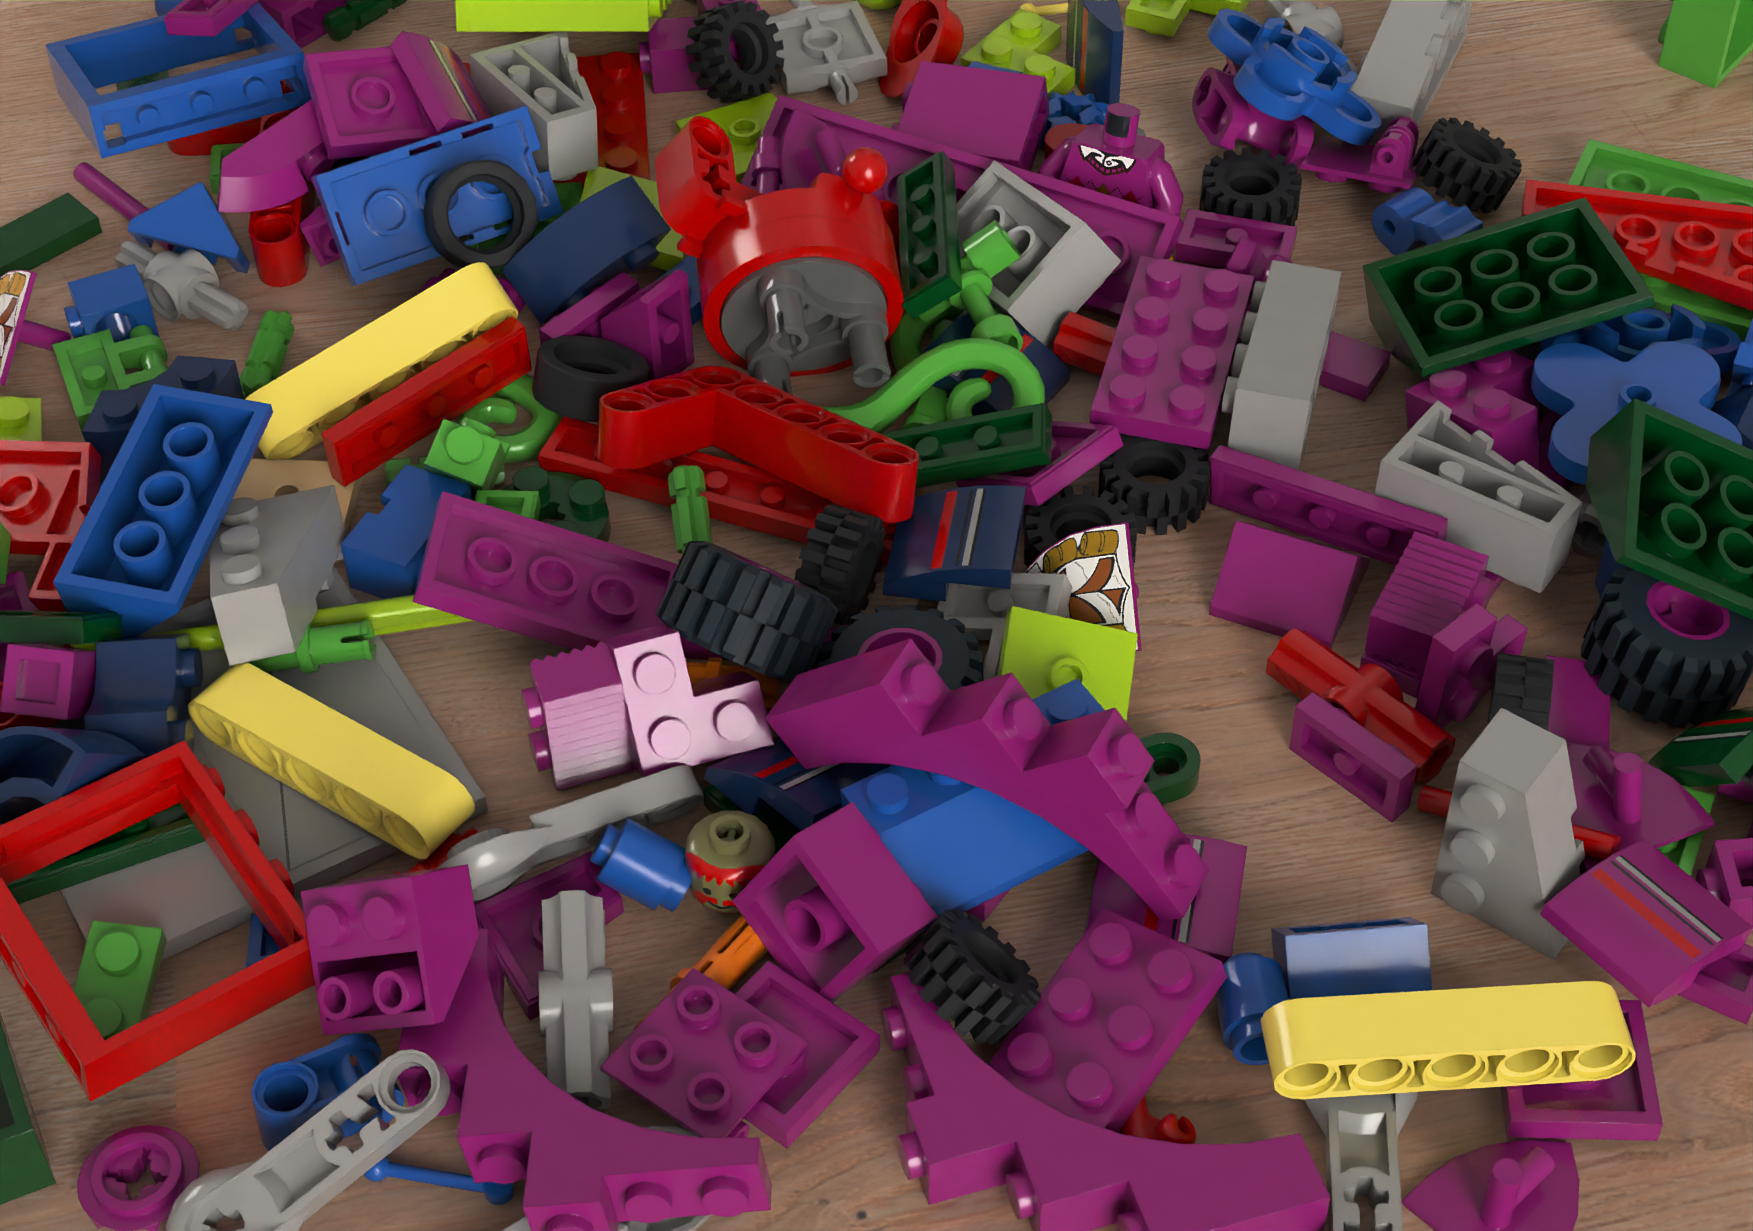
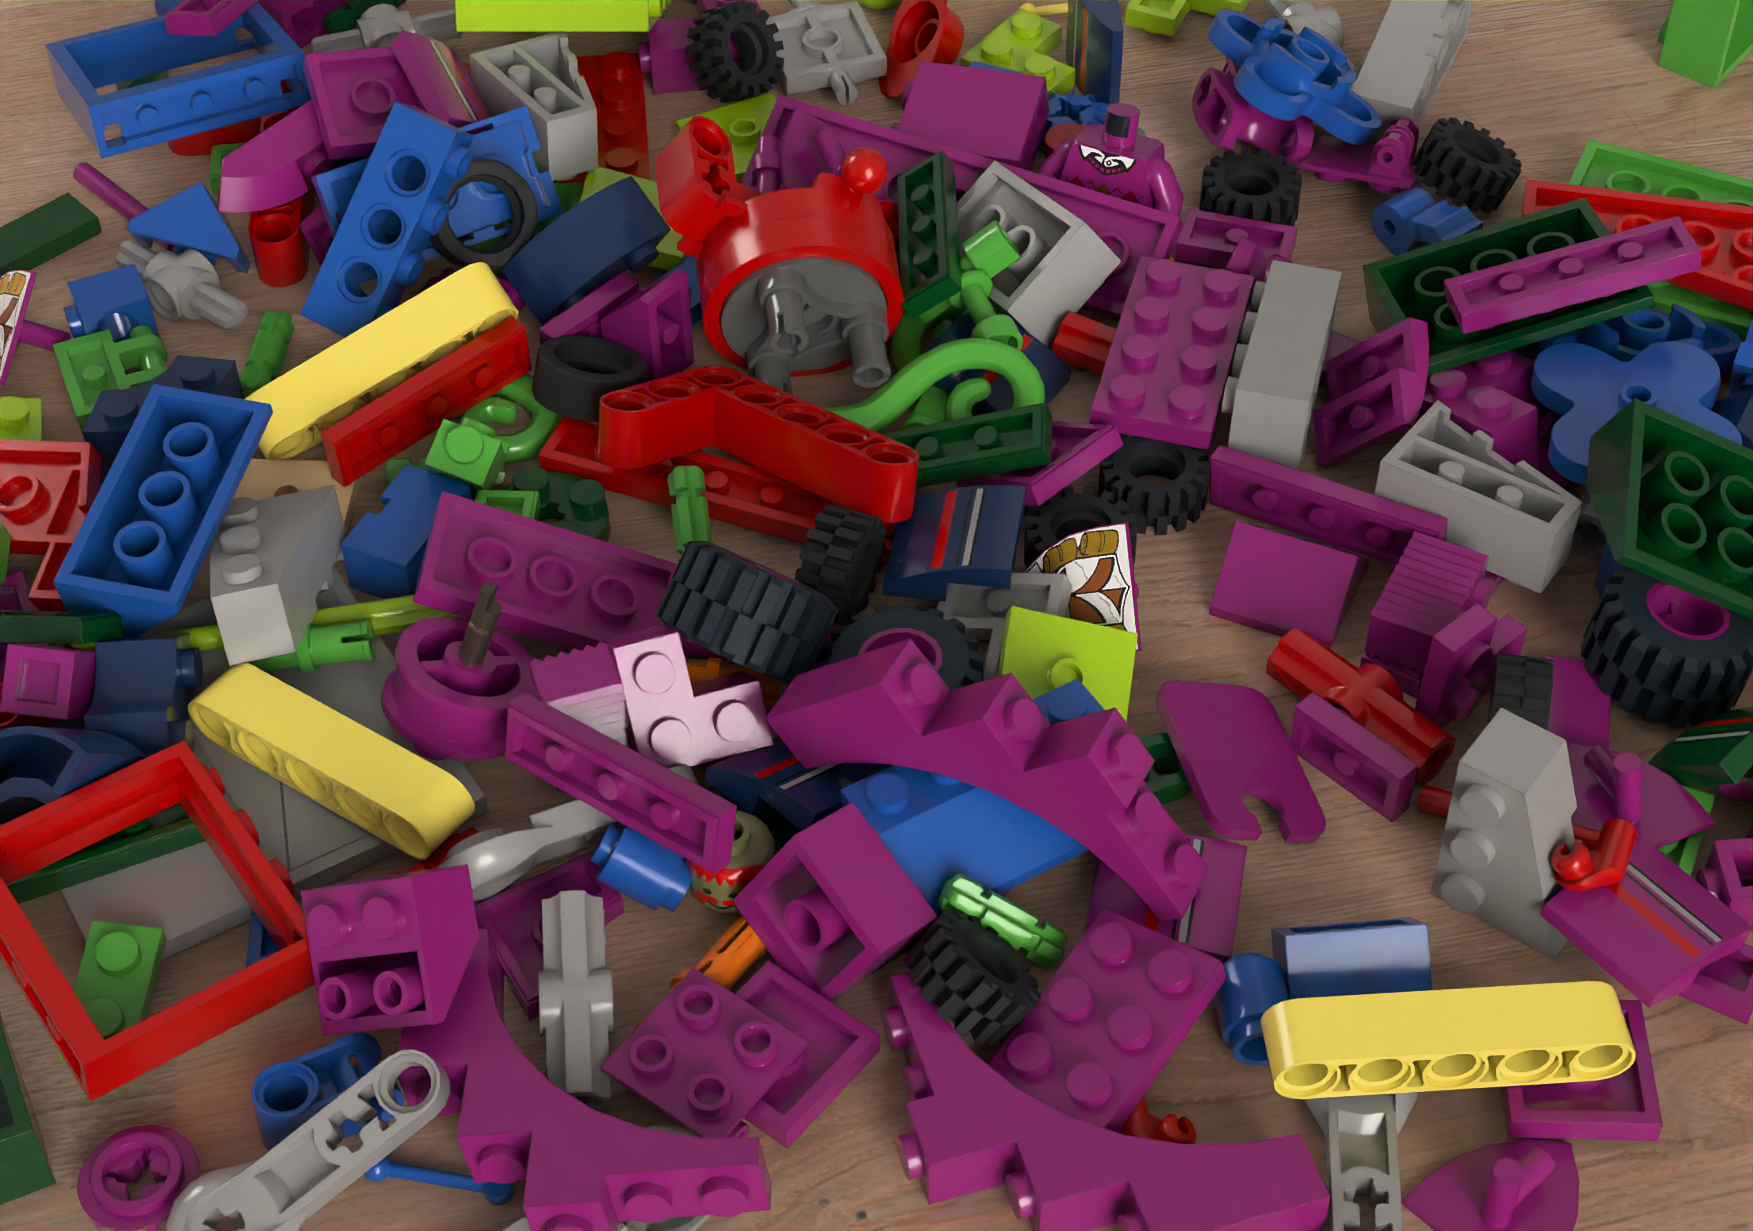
(360, 241): none -> blue brick
(386, 21): none -> light grey axle
(456, 683): none -> magenta wheel
(620, 782): none -> magenta tile
(1015, 925): none -> bright green axle
(1235, 749): none -> magenta piece
(1373, 391): none -> magenta slope
(1572, 275): none -> magenta plate
(1599, 867): none -> red arm

